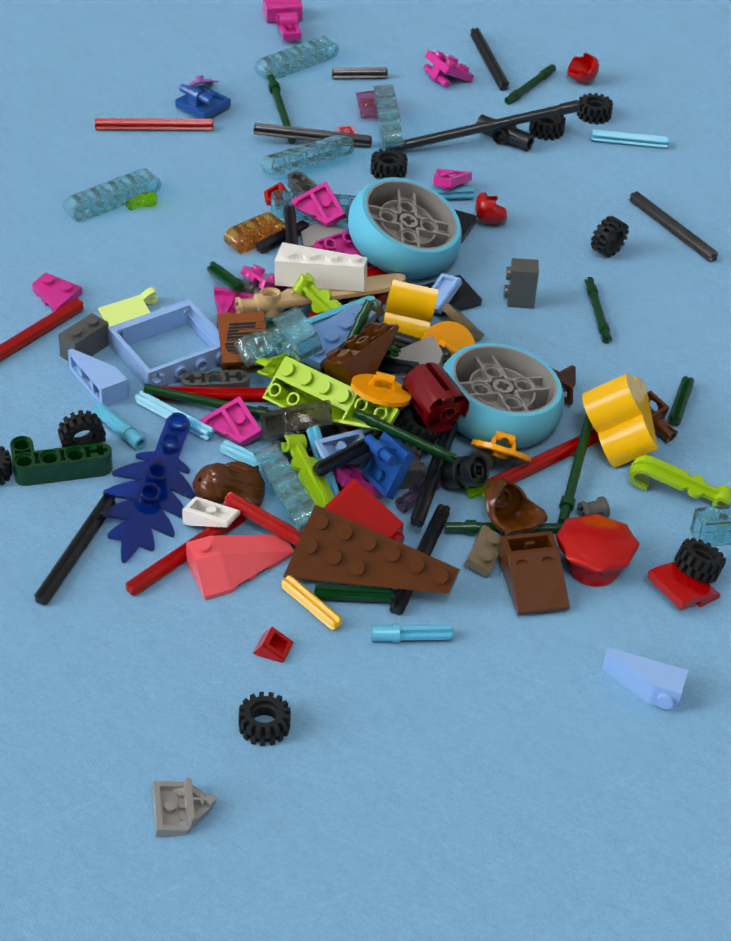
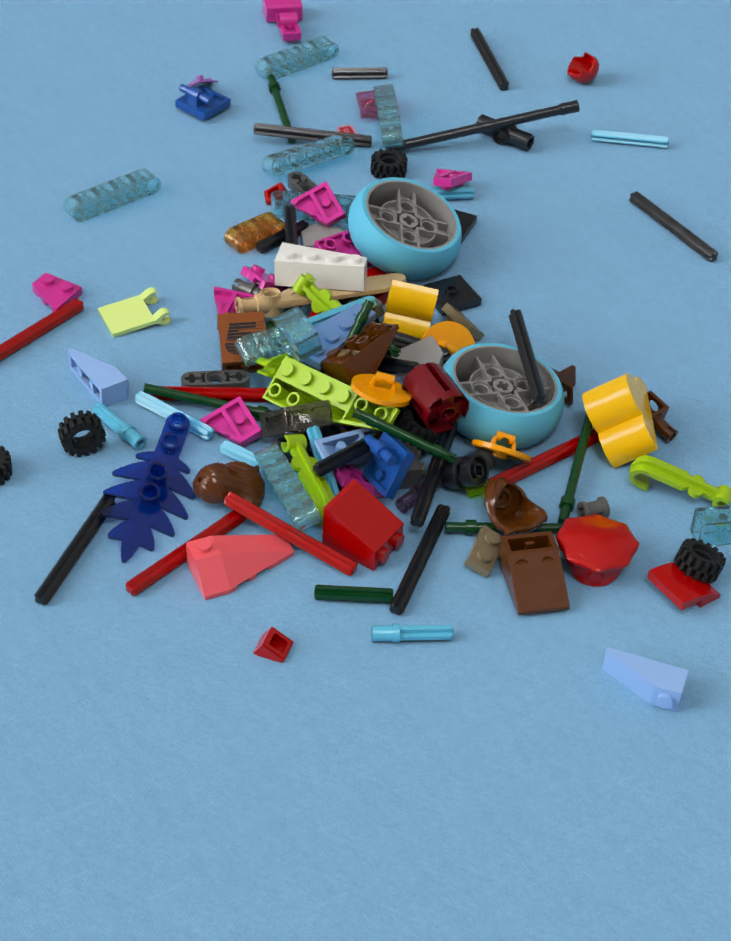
(58, 464): dark green beam -> none
(85, 336): dark grey brick -> none
(142, 199): clear neon green arm -> none
(154, 124): axle -> none
(158, 323): light blue window -> none
(178, 807): light grey slope -> none
(208, 513): white slope -> none
(225, 277): dark green axle -> none
(264, 706): black tyre -> none
(311, 602): yellow axle -> none
(353, 554): reddish brown wing -> none
(445, 66): dark pink plate -> none
(447, 288): light blue tile -> none
(488, 211): red hair -> none
(517, 93): dark green piece -> none
(522, 283): dark grey brick -> none
(527, 356): none -> black axle
(548, 127): black tyre -> none
(595, 108): black tyre -> none
(603, 326): dark green piece -> none
(609, 236): black tyre -> none
(681, 401): dark green axle -> none

